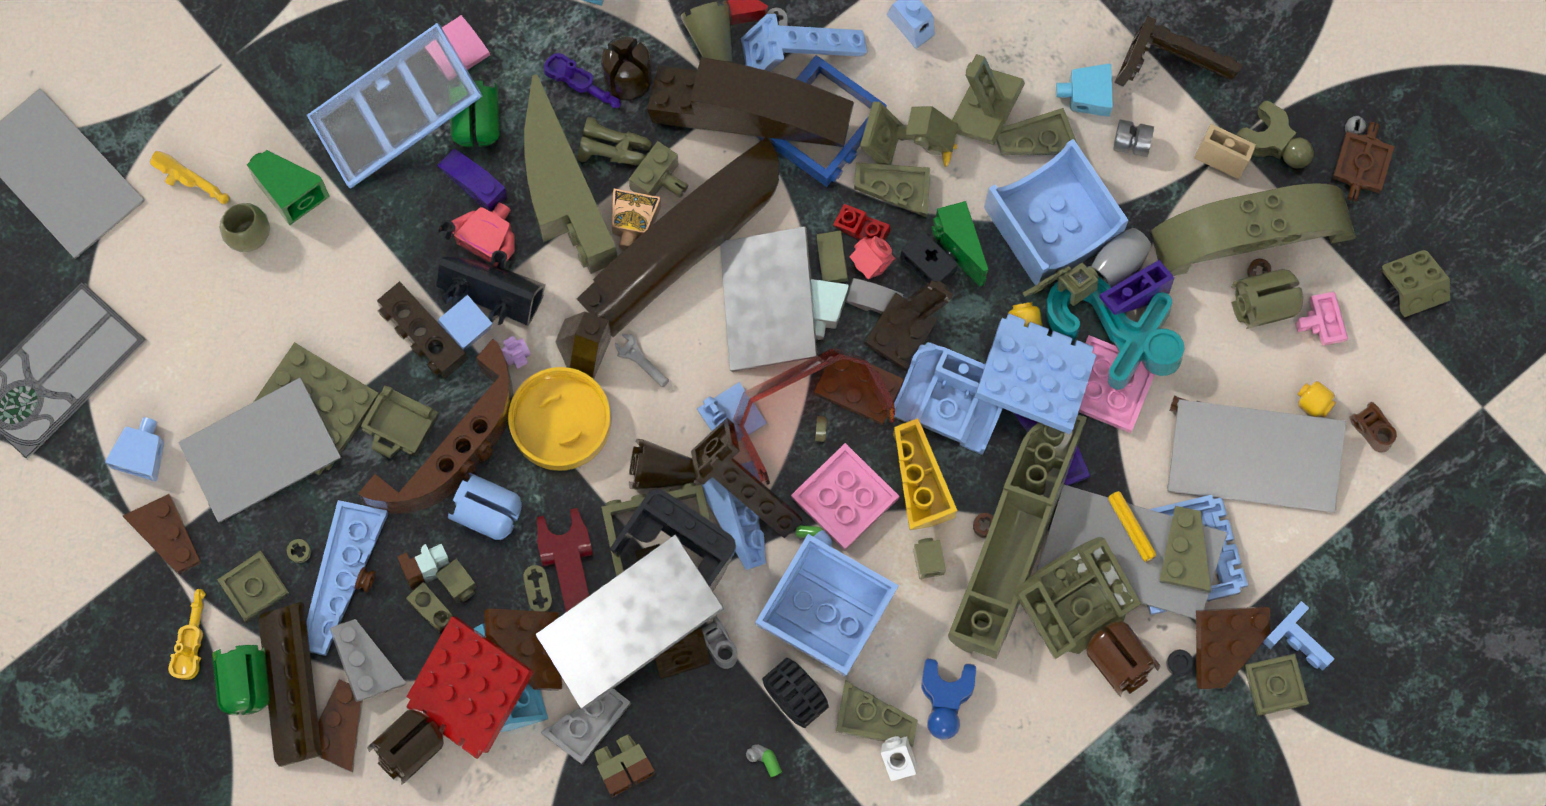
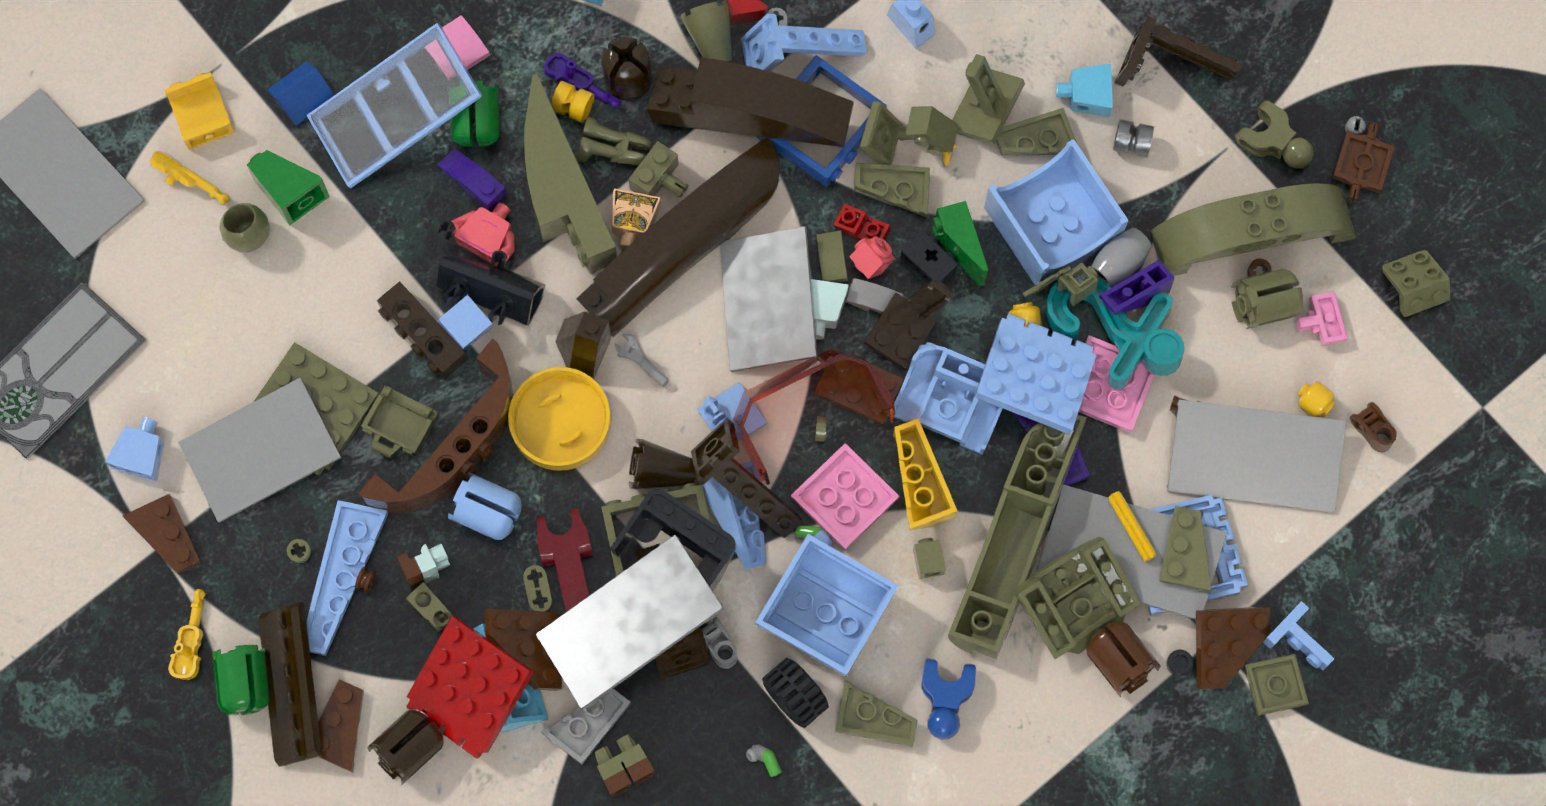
(199, 110): none -> yellow panel
(253, 586): olive tile -> none
(301, 92): none -> blue slope
(363, 662): light grey wing -> none
(457, 581): olive brick -> none
(515, 352): lavender gear -> none
(574, 102): none -> yellow wheel
(898, 768): white brick -> none
(976, 525): reddish brown bush -> none
(1224, 151): tan brick -> none

